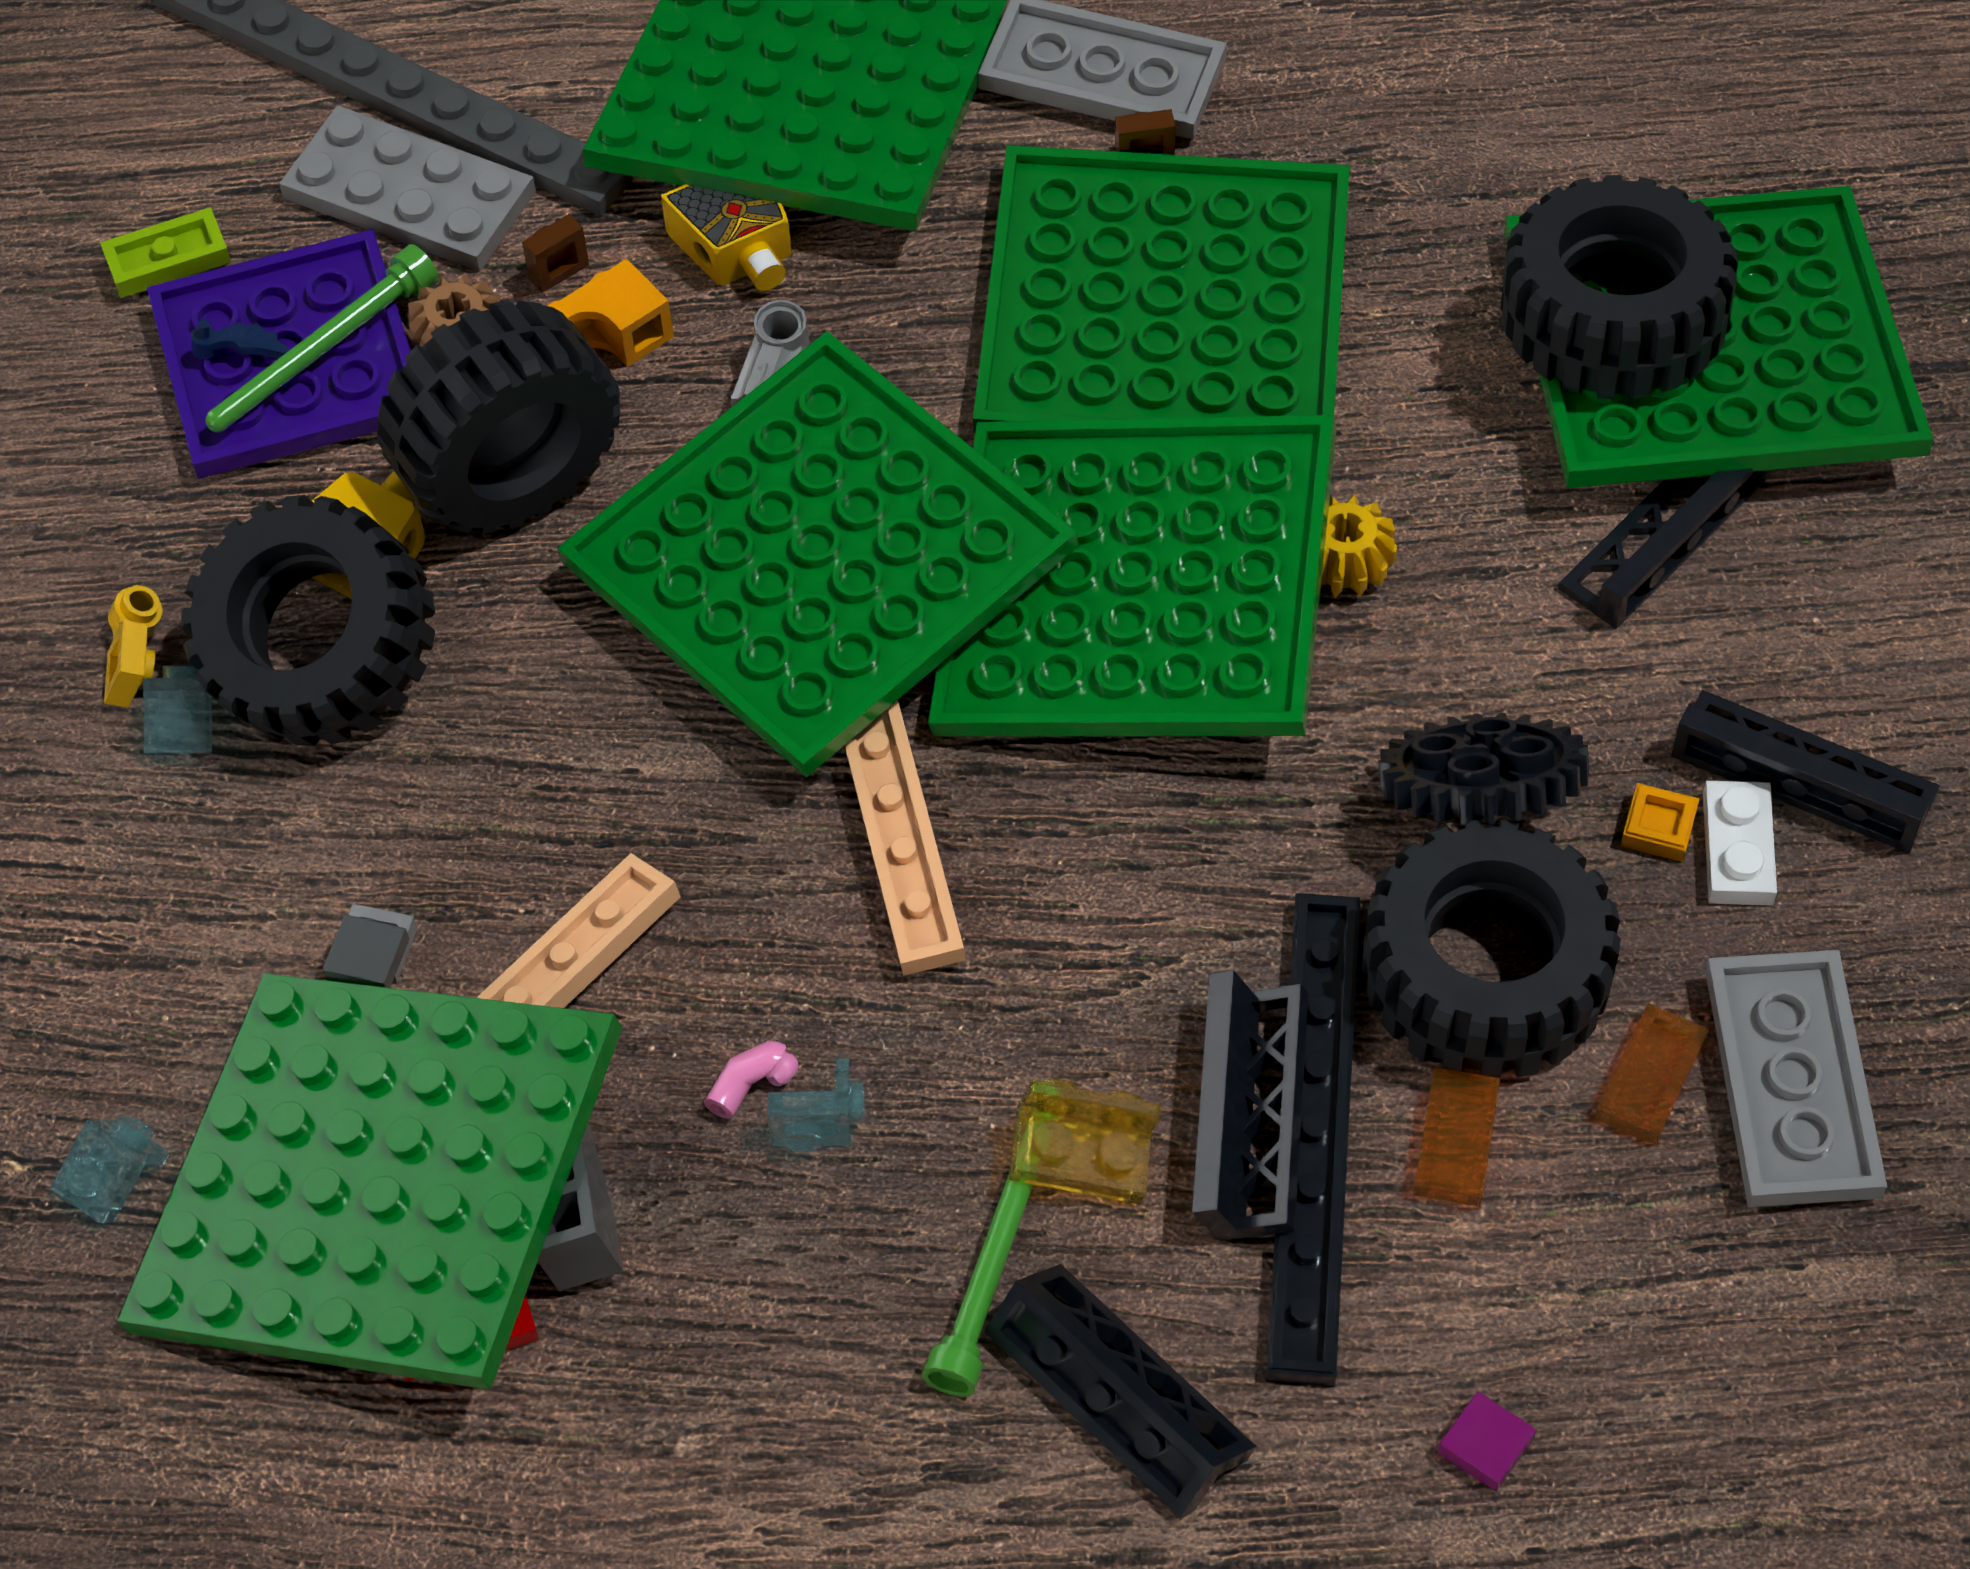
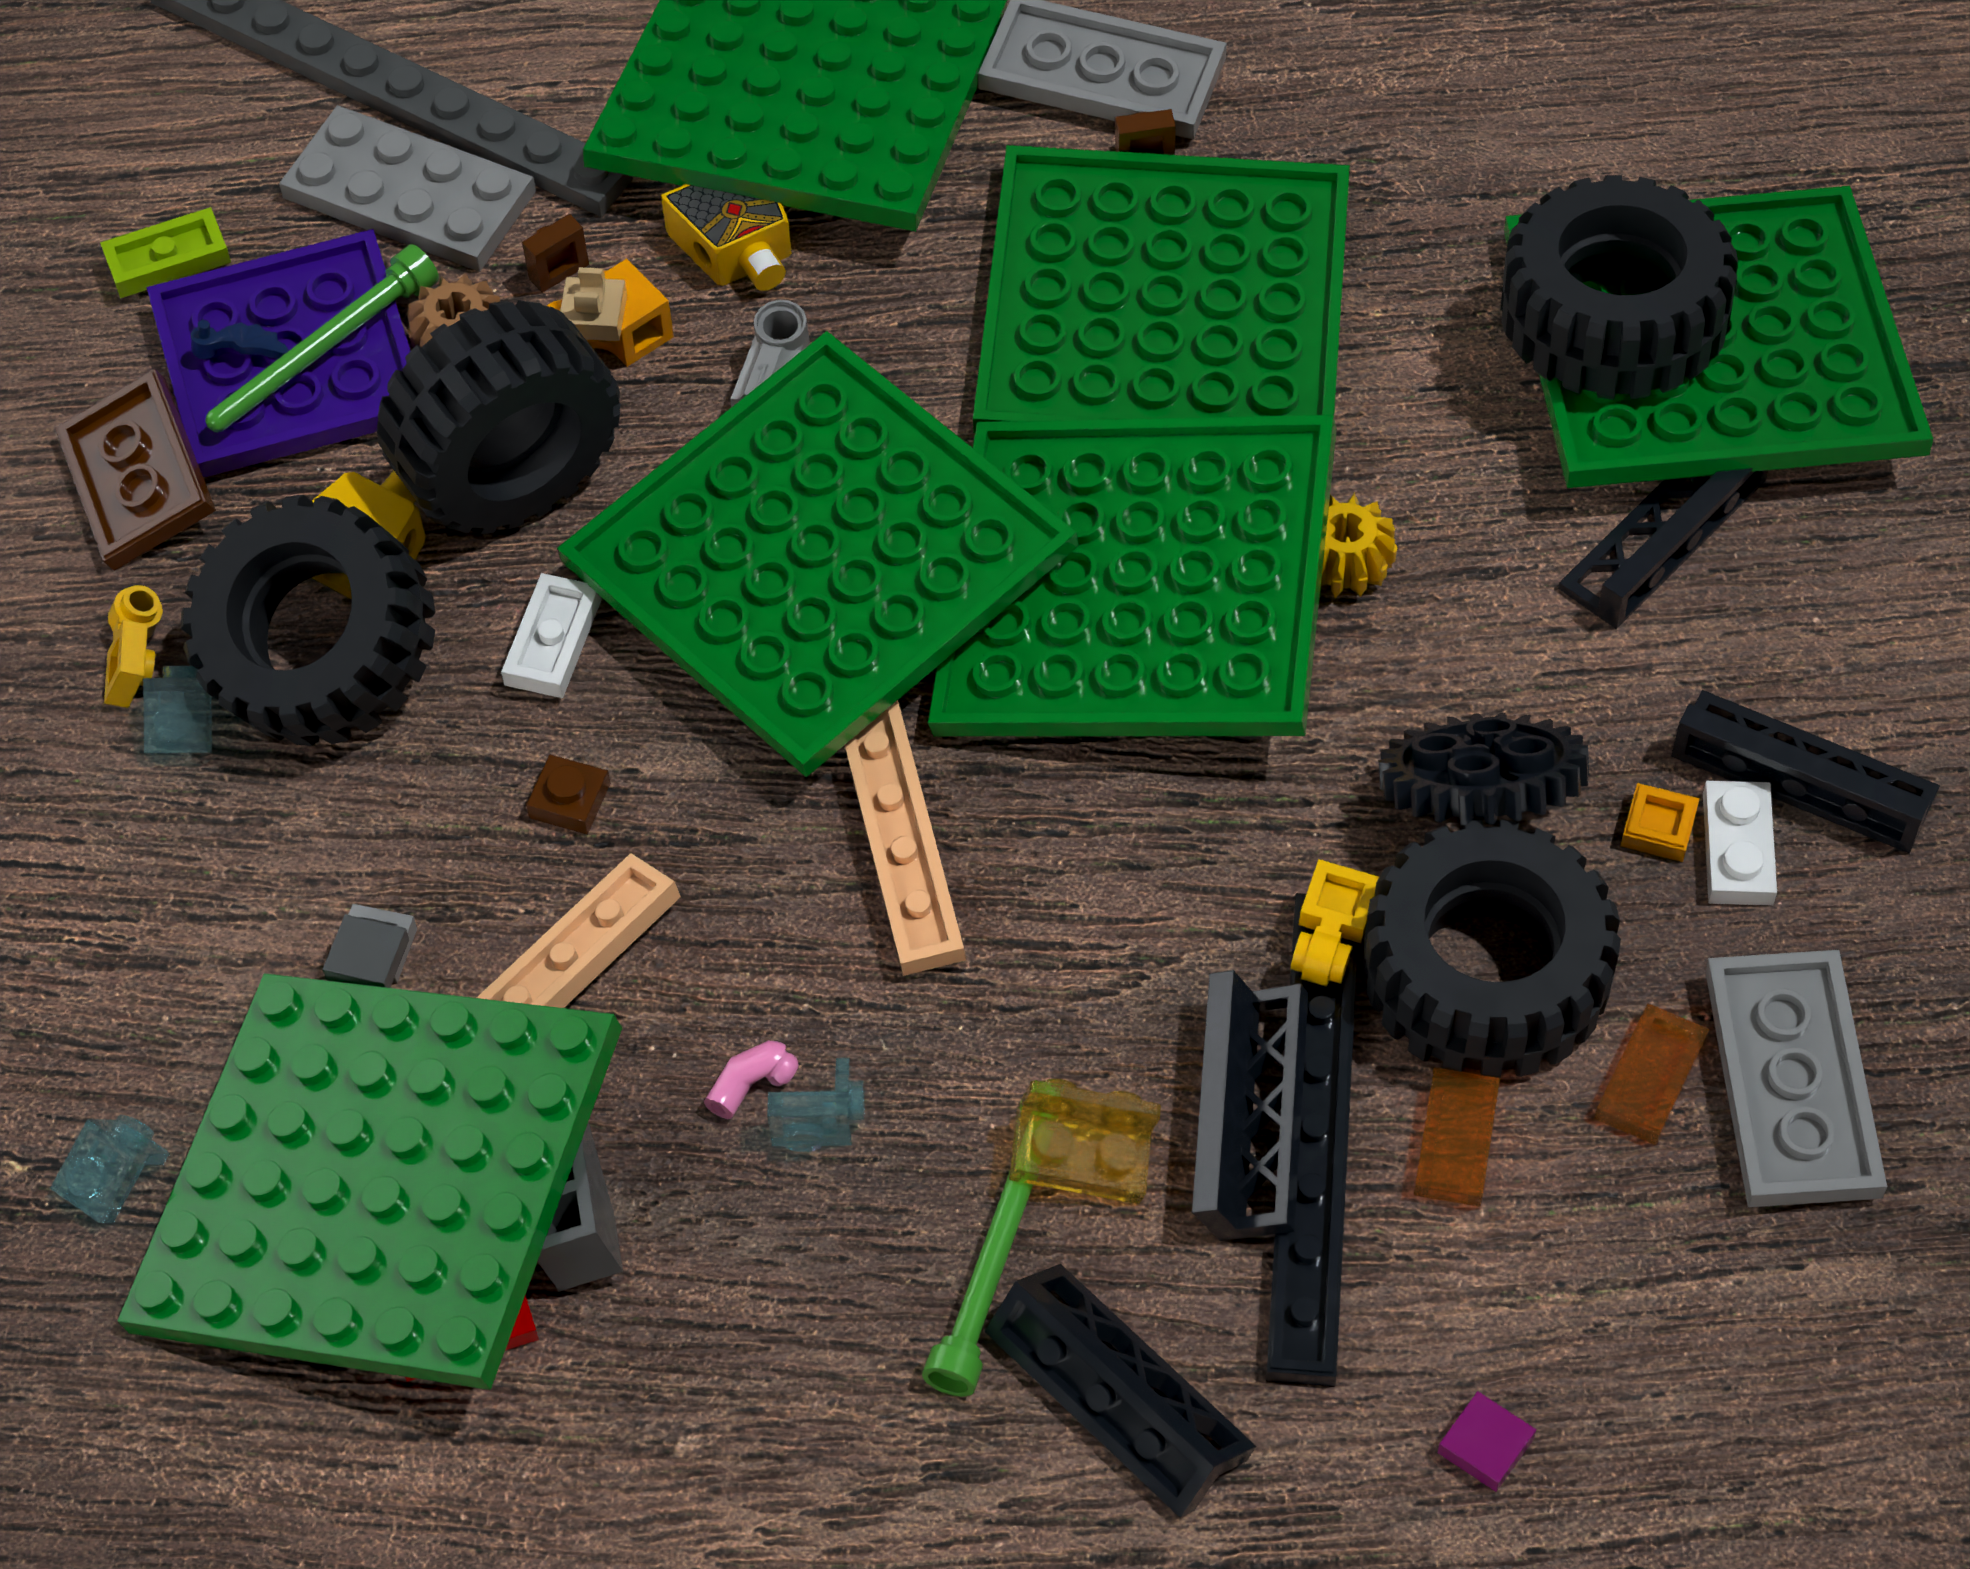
(134, 469): none -> reddish brown tile
(551, 636): none -> white plate
(568, 794): none -> reddish brown plate
(595, 304): none -> tan tile
(1335, 909): none -> yellow plate

